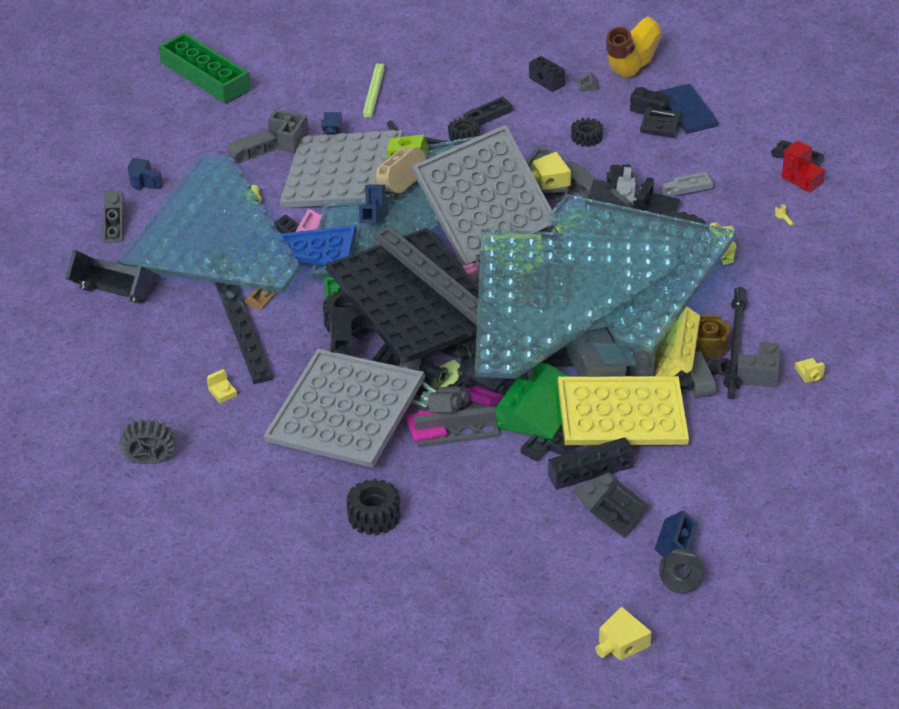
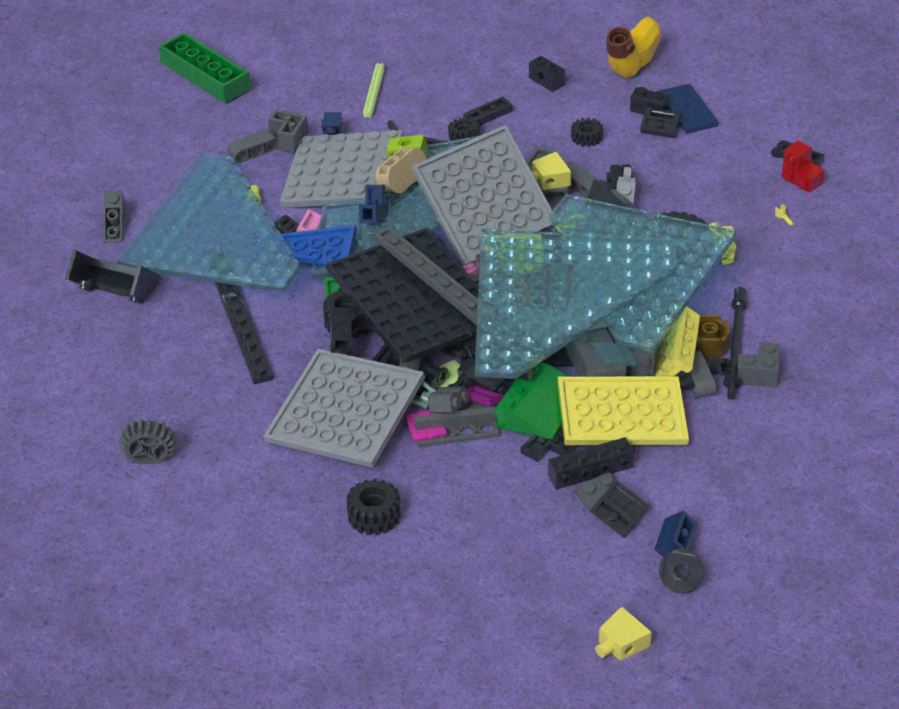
(142, 176): dark blue brick -> none
(220, 386): light yellow bracket -> none
(259, 298): medium nougat slope -> none
(588, 83): dark grey slope -> none
(653, 202): black bracket -> none
(687, 184): light grey hinge -> none
(810, 370): light yellow bracket -> none

